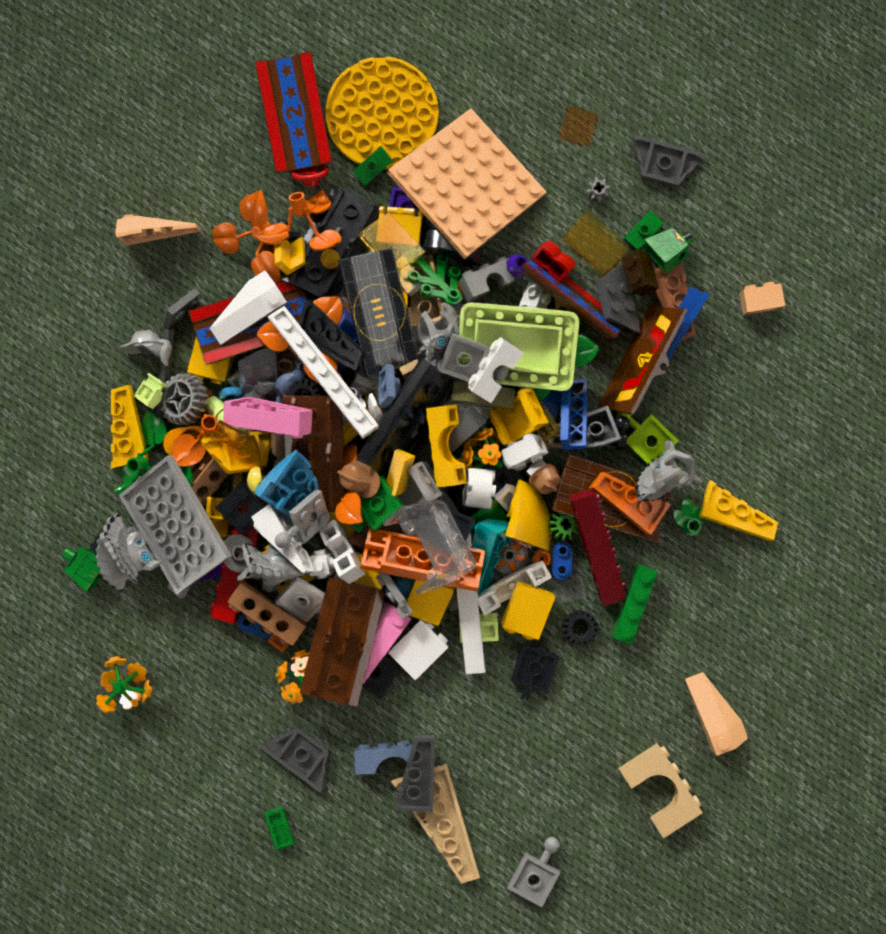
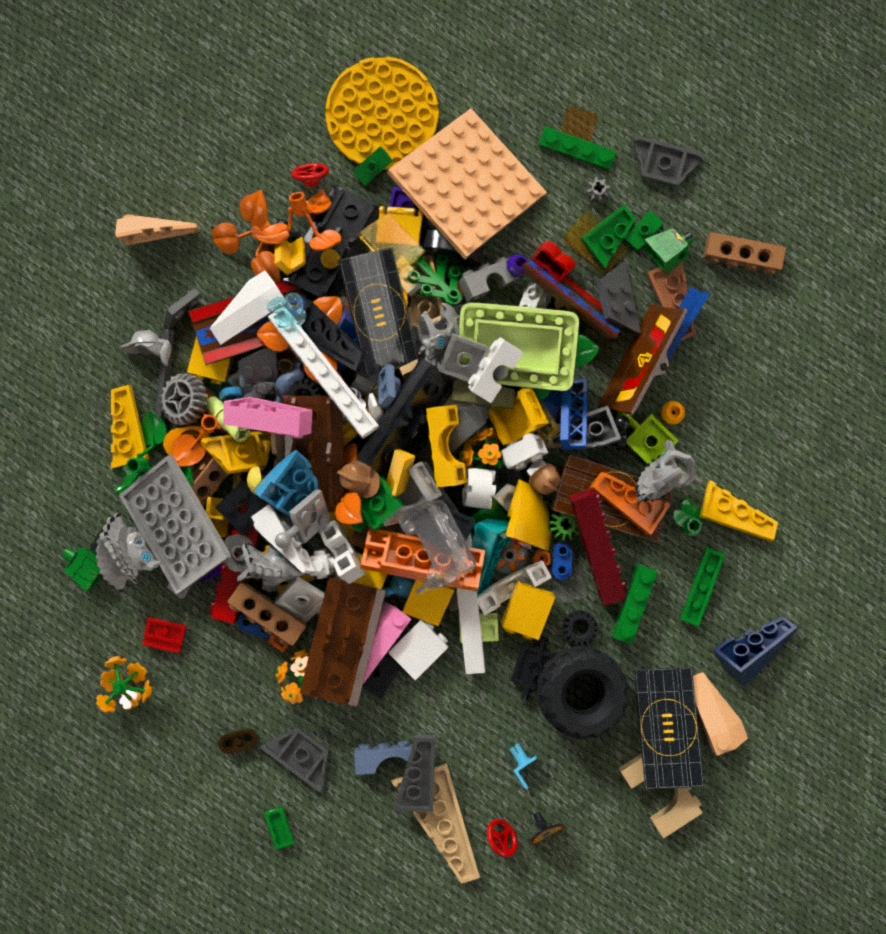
(150, 391): yellowish green plate -> none
(164, 634): none -> red plate
(229, 435): clear orange piece -> none
(238, 740): none -> dark brown plate
(287, 313): none -> clear light blue plate
(293, 113): hinge -> none
(394, 594): light grey hinge -> none
(499, 840): none -> red piece
(522, 761): none -> medium azure bracket
(530, 866): light grey plate -> none
(545, 831): none -> shield
(577, 148): none -> green plate
(604, 708): none -> black tyre
(607, 235): none -> green wing
(639, 273): dark brown brick -> none
(667, 415): none -> light orange plate
(668, 728): none -> black hinge
(702, 586): none -> green plate
(751, 653): none -> dark blue wedge
(762, 298): light nougat brick -> none
(773, 253): none -> medium nougat brick

